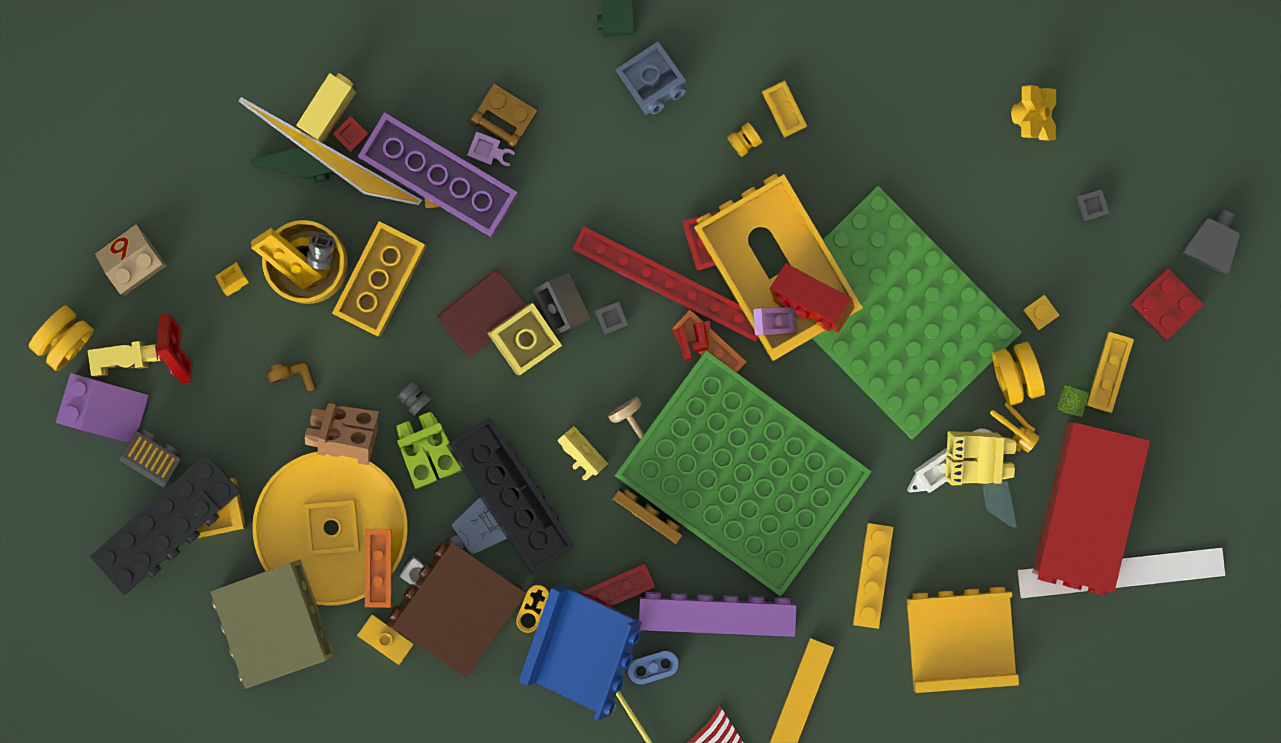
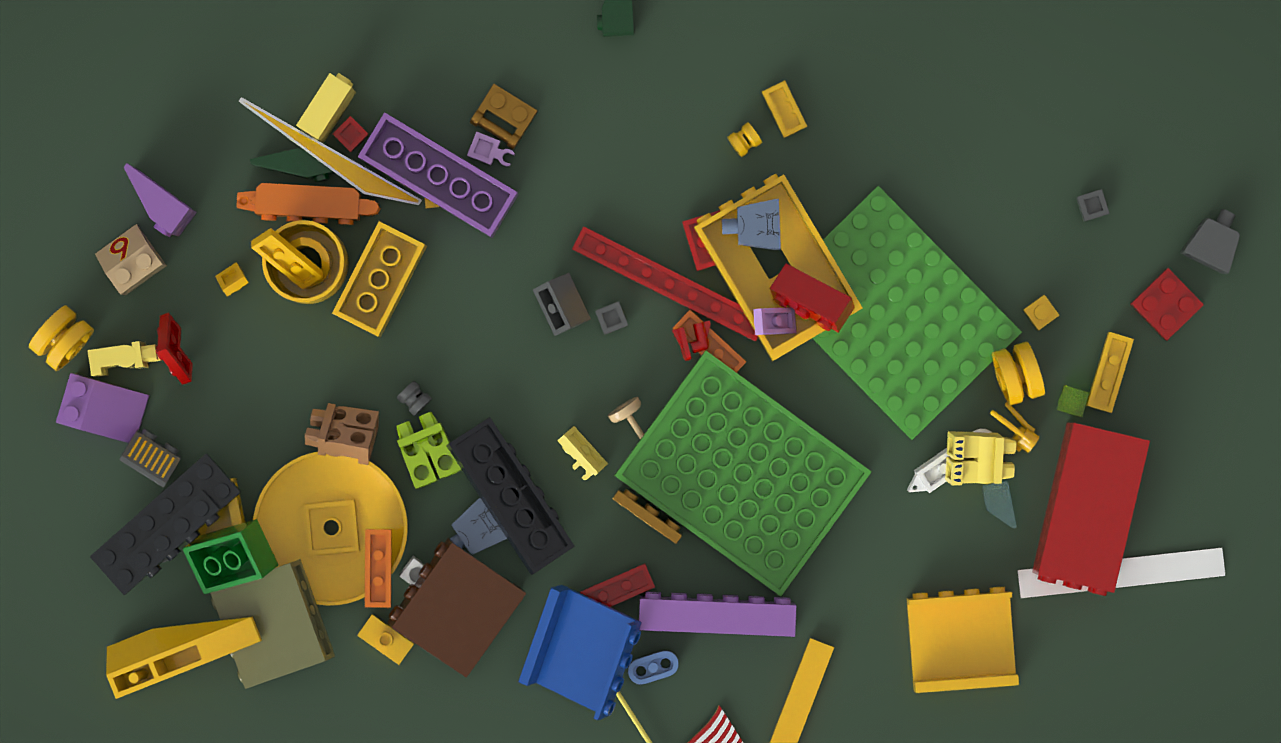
(161, 206): none -> medium lavender slope
(173, 650): none -> yellow wedge
(230, 556): none -> green brick
(280, 373): pearl gold plate -> none
(307, 202): none -> orange hinge
(320, 251): dark grey wheel -> none
(480, 312): clear red piece -> none
(524, 339): light yellow brick -> none
(529, 599): yellow beam -> none
(652, 79): sand blue plate -> none
(756, 225): none -> sand blue torso
(873, 575): yellow plate -> none
(1035, 113): yellow plant -> none

